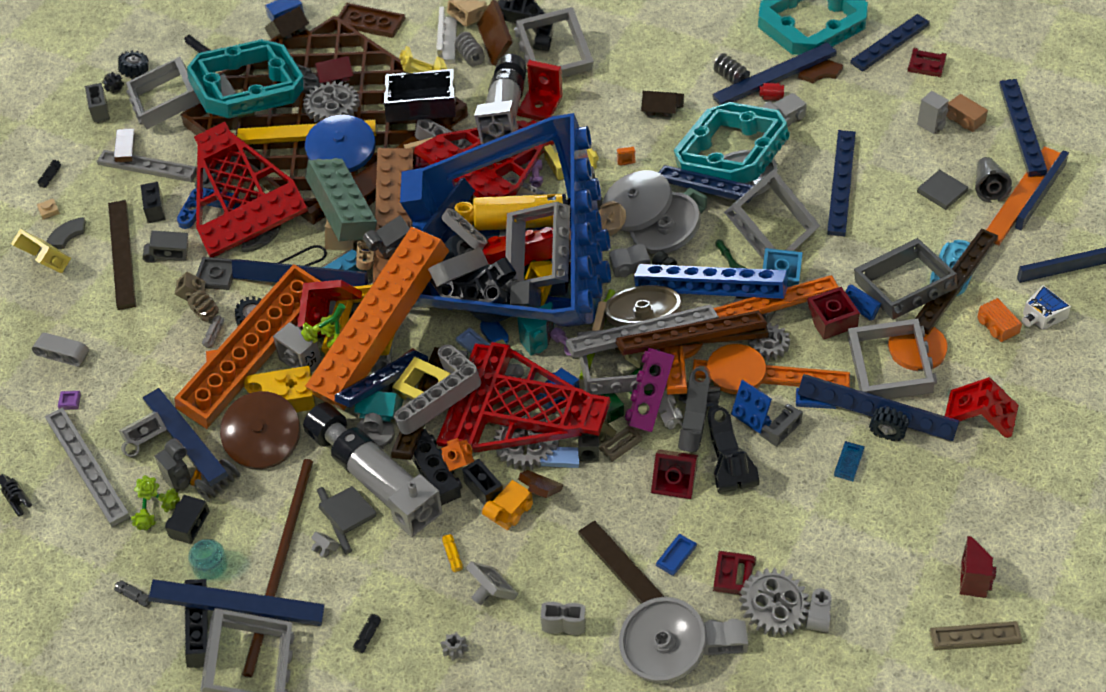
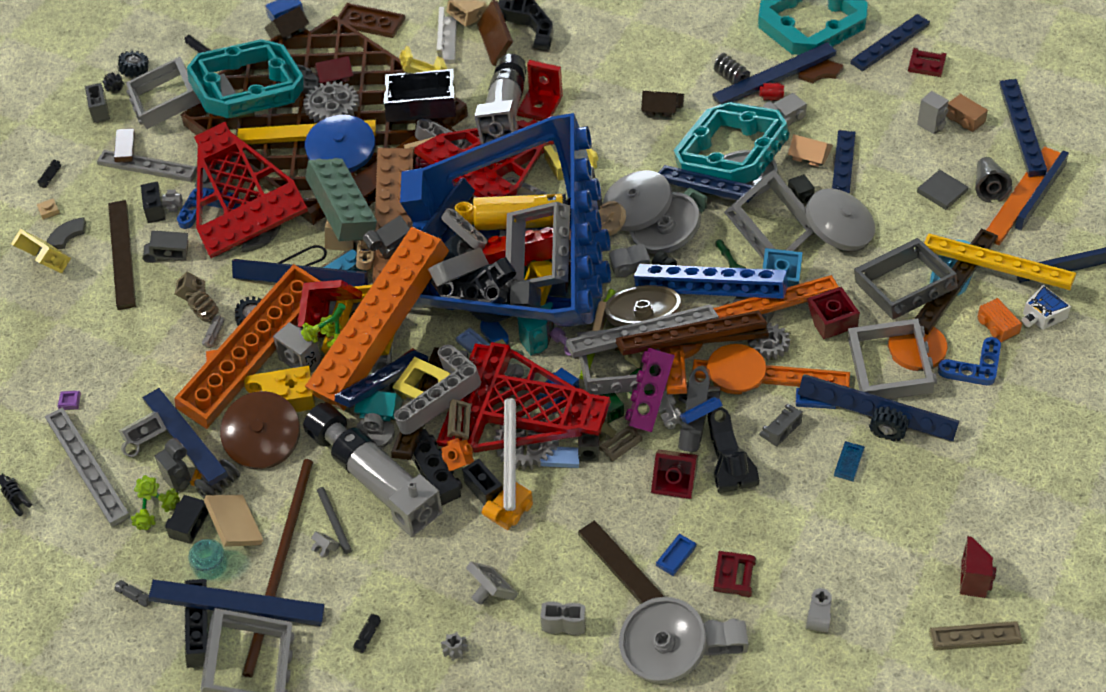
(60, 349): light grey beam -> none
(172, 200): none -> light grey gear
(216, 273): dark grey tile -> none
(233, 520): none -> tan tile
(347, 510): dark grey tile -> none
(452, 553): yellow axle -> none
(453, 414): none -> dark tan tile
(469, 49): light grey piece -> none
(509, 501): none -> white axle
(536, 180): lavender bar -> none
(539, 484): reddish brown tile -> none
(568, 14): light grey window -> none
(626, 156): orange tile -> none
(701, 410): none -> blue tile
(752, 407): blue hinge -> none
(765, 616): light grey gear -> none
(801, 188): none -> pearl dark grey brick
(809, 149): none -> light nougat slope
(840, 219): none -> light grey dish
(863, 302): blue plate -> none
(983, 368): none -> blue beam
(984, 399): red bracket -> none
(1000, 261): none -> yellow tile

